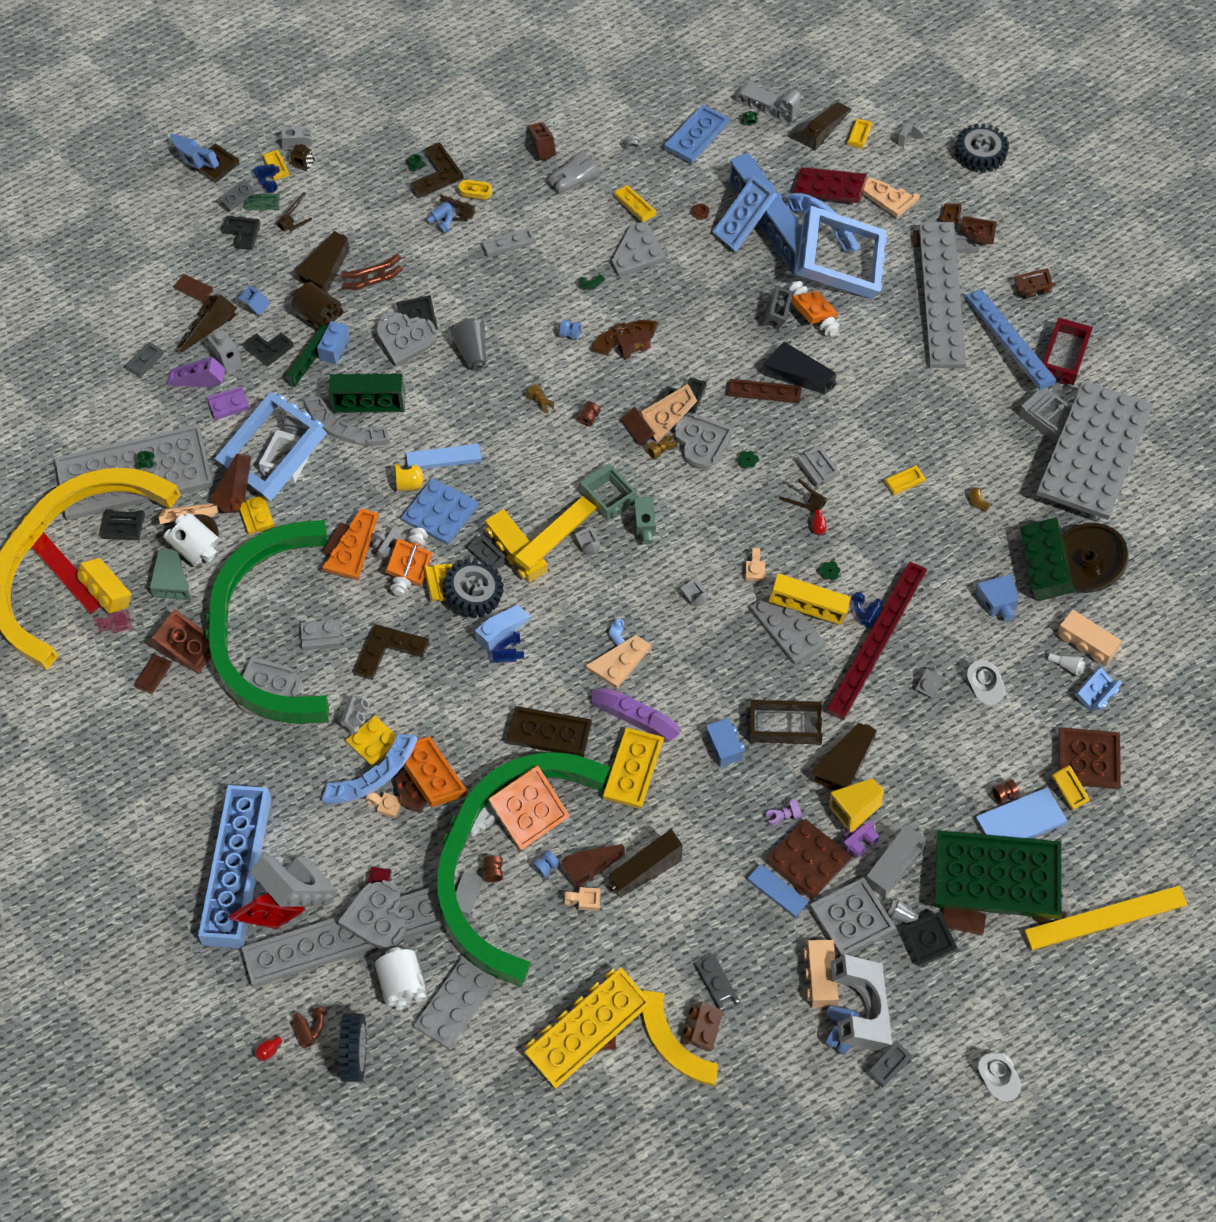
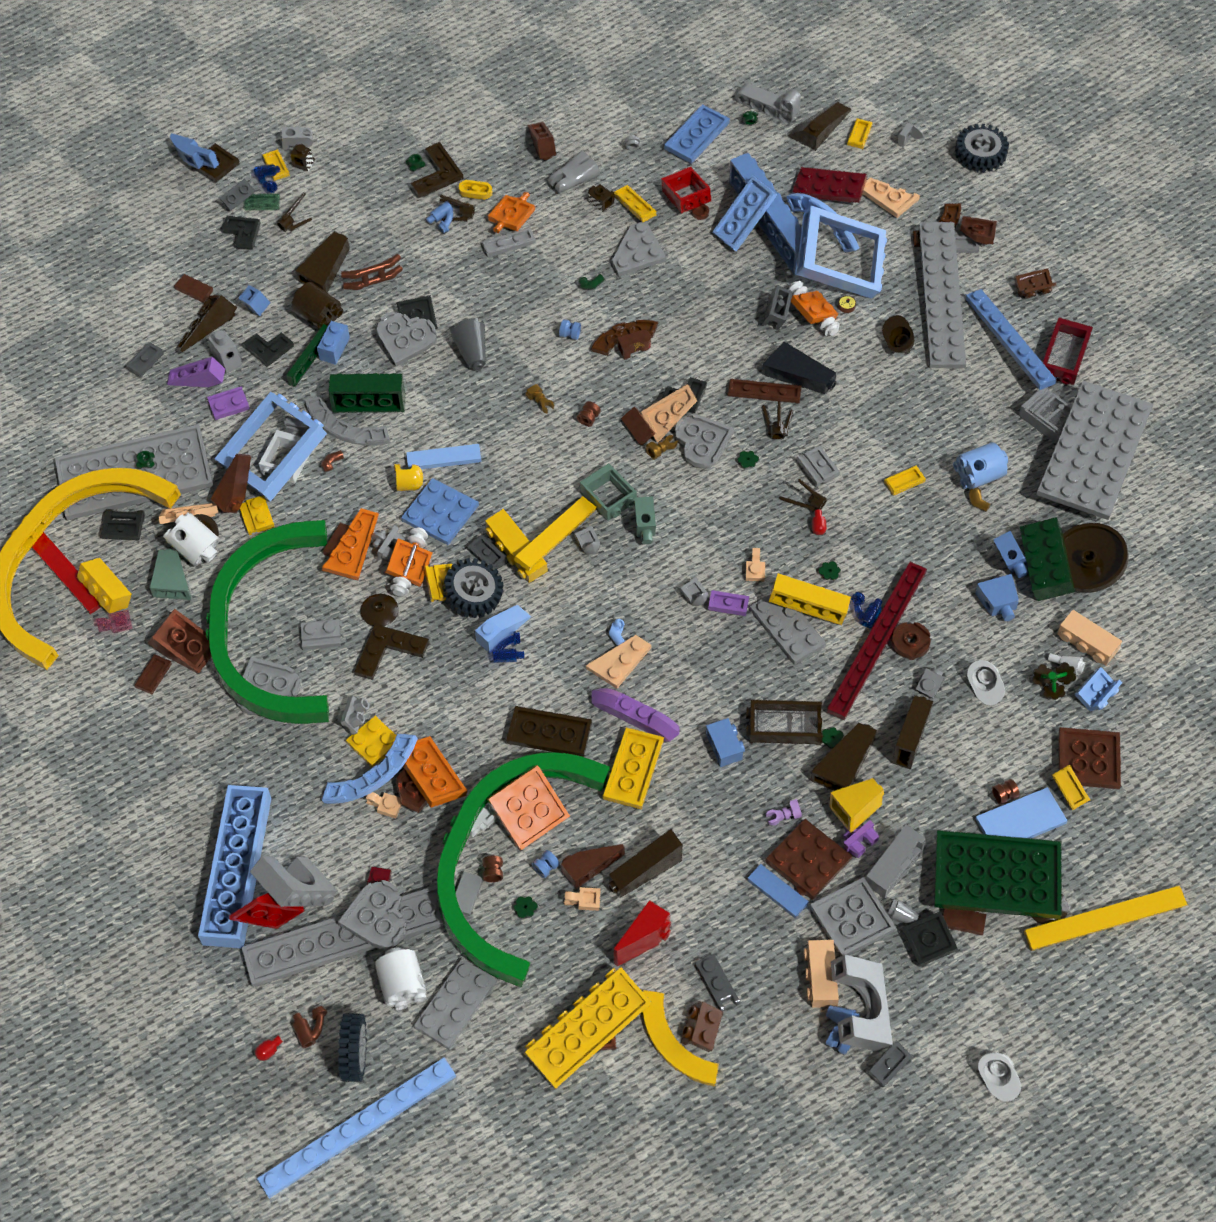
(330, 458): none -> copper arm
(356, 1128): none -> light blue plate
(379, 616): none -> dark brown dish
(511, 212): none -> orange plate
(522, 902): none -> dark green plant
(601, 197): none -> dark brown brick
(644, 934): none -> red slope
(687, 177): none -> red window
(728, 603): none -> medium lavender plate
(777, 429): none -> dark brown plant
(828, 734): none -> dark green plant
(847, 304): none -> tile
(898, 334): none -> dark brown piece
(911, 650): none -> copper plate
(912, 732): none -> dark brown slope
(981, 465): none -> light blue cylinder
(1009, 550): none -> medium blue torso
(1045, 675): none -> dark brown plant

